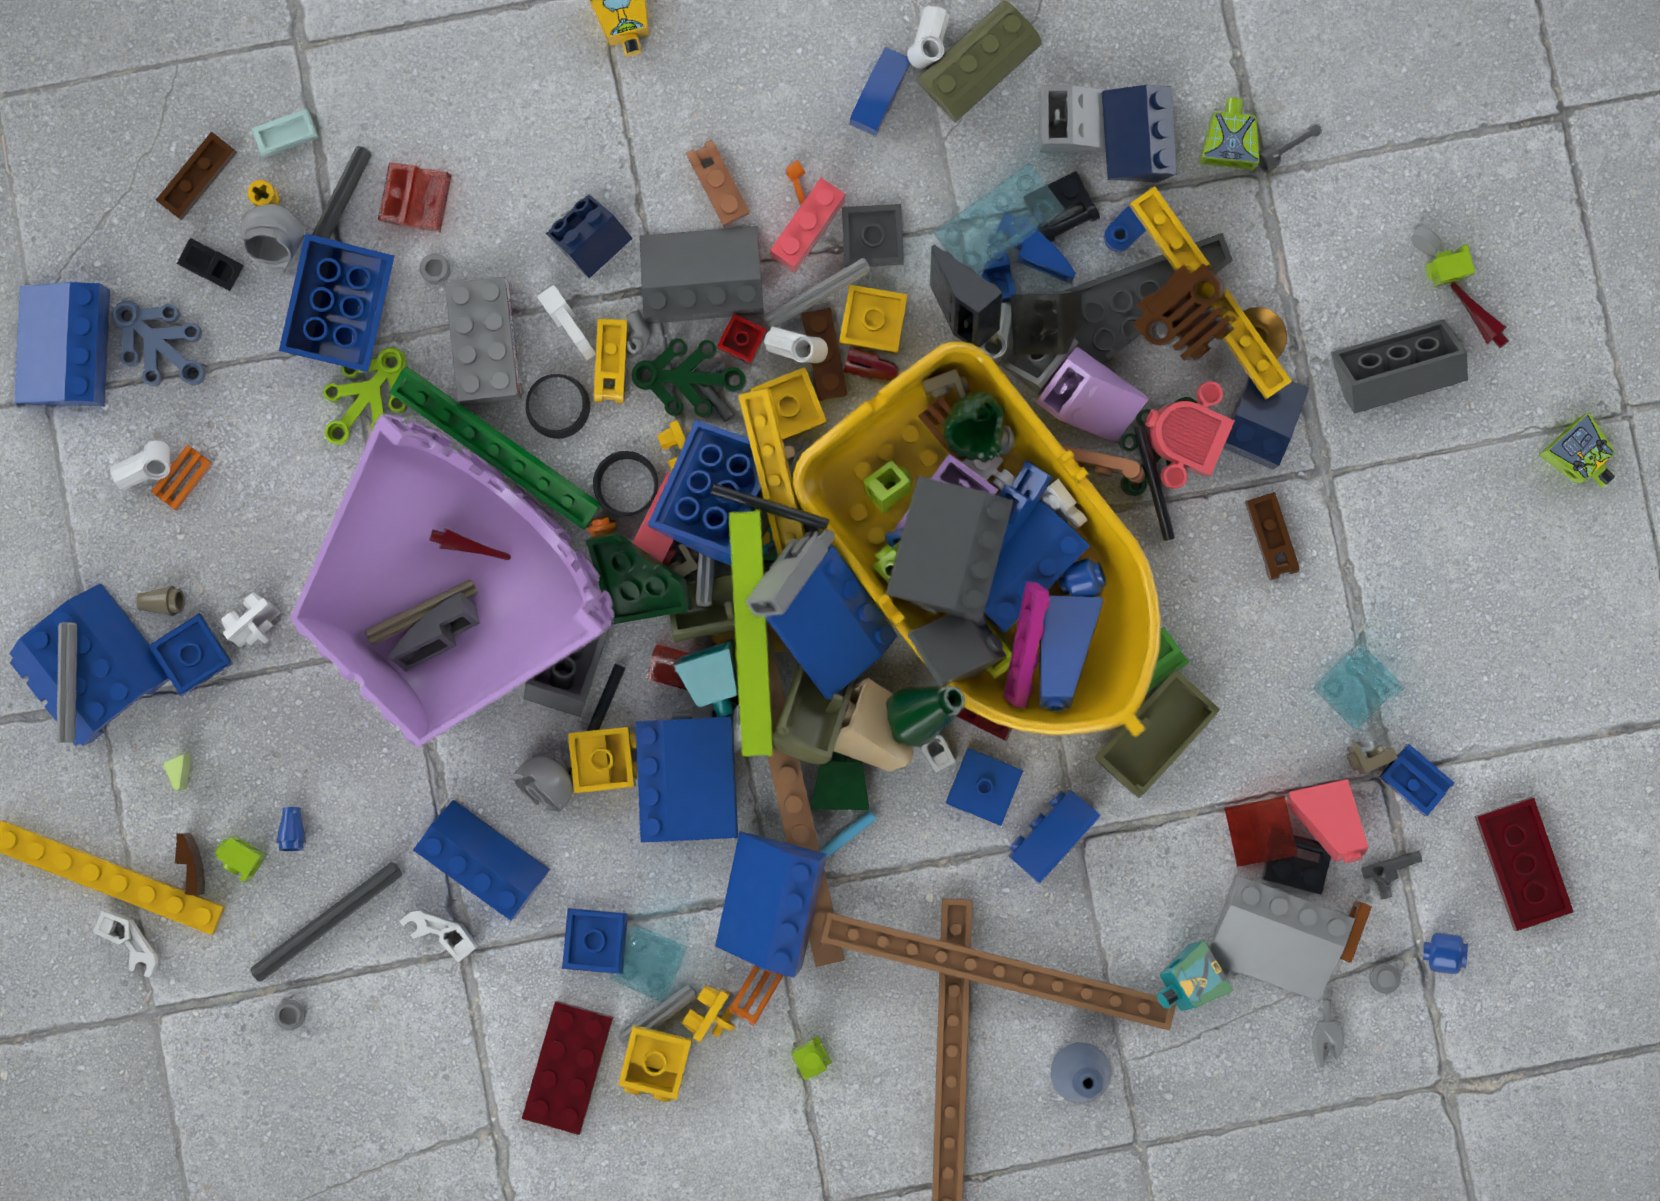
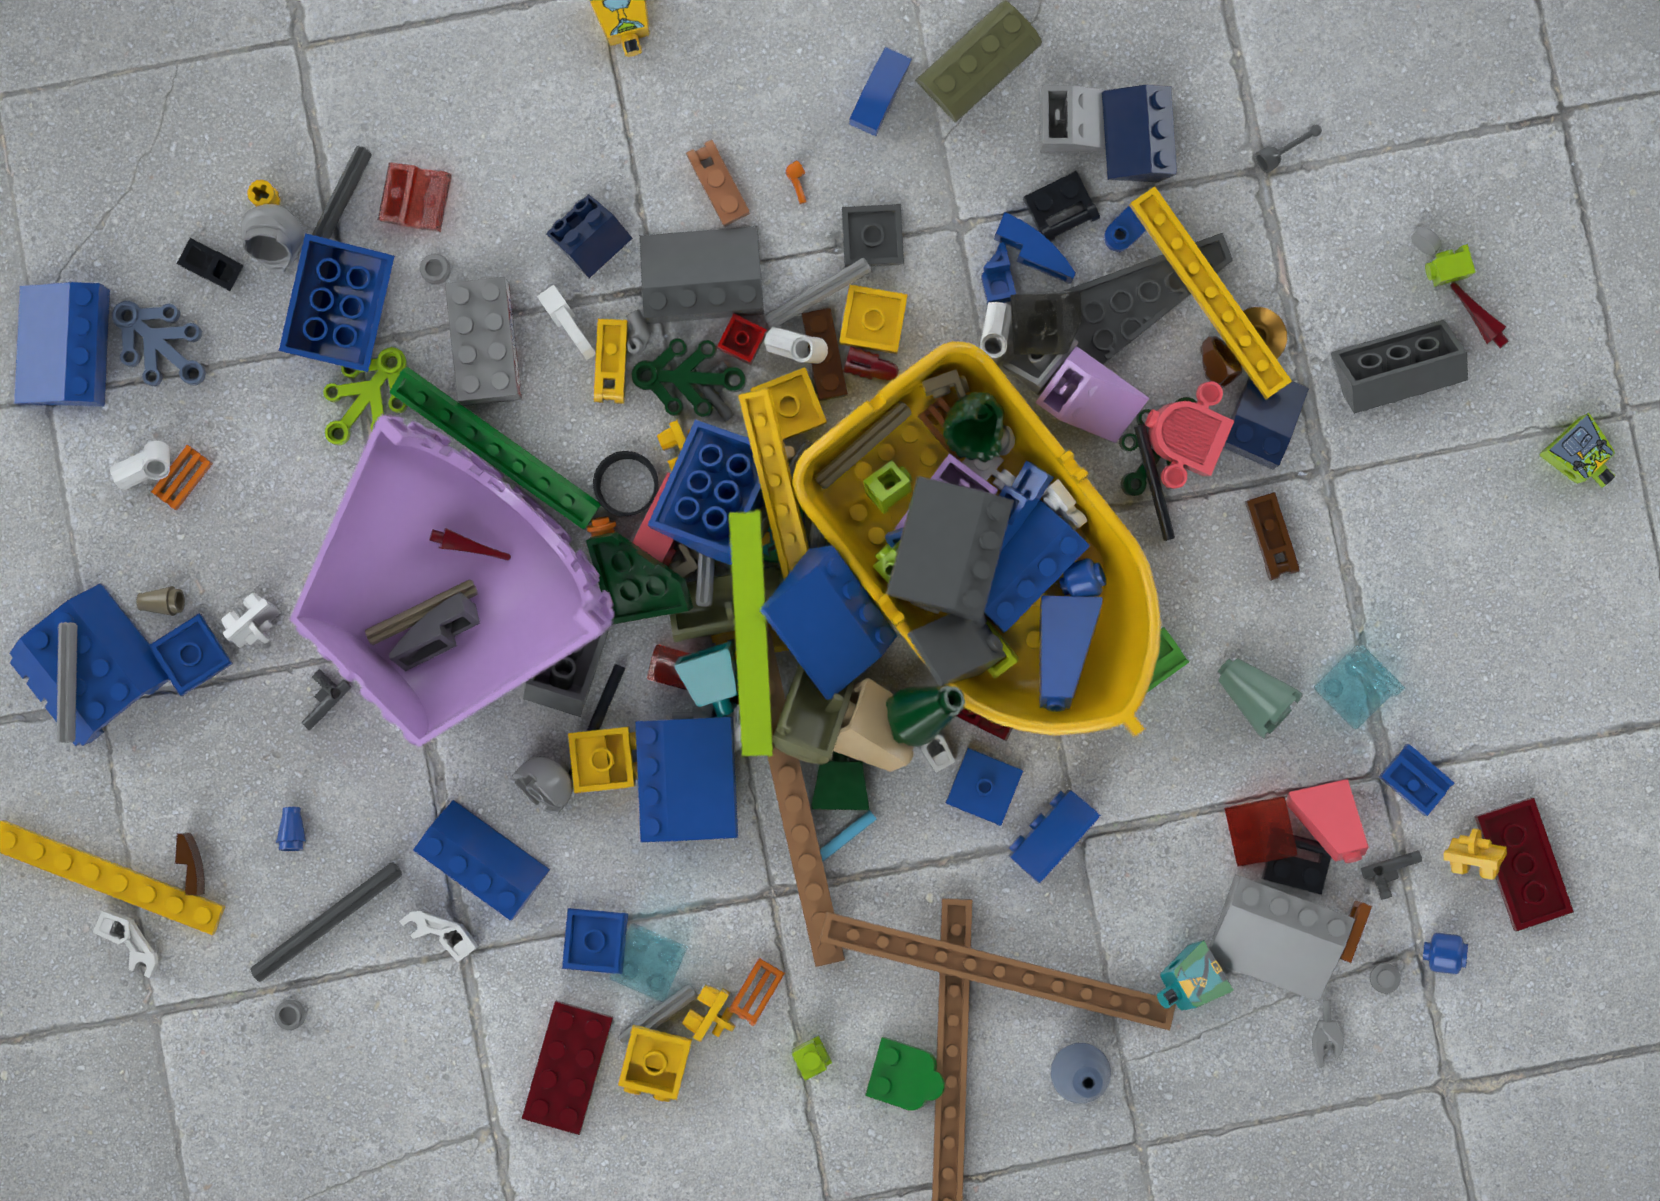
(178, 771): yellowish green slope -> none
(196, 176): reddish brown plate -> none
(240, 857): lime brick -> none
(285, 133): light aqua tile -> none
(325, 698): none -> dark grey hose
(576, 426): black tyre -> none
(770, 507): black bar -> none
(770, 903): blue slope -> none
(789, 573): light grey hinge -> none
(807, 225): coral brick -> none
(862, 445): none -> dark tan axle
(904, 1076): none -> green plate
(930, 36): white piece -> none
(965, 298): black slope -> none
(1000, 220): clear light blue bracket -> none
(1026, 642): dark pink plate -> none
(1107, 464): nougat plate -> none
(1171, 722): olive container -> none
(1186, 312): reddish brown piece -> none
(1219, 362): none -> reddish brown rock
(1231, 138): lime torso -> none
(1258, 695): none -> sand green cone
(1376, 758): dark tan bracket -> none
(1476, 852): none -> yellow hips

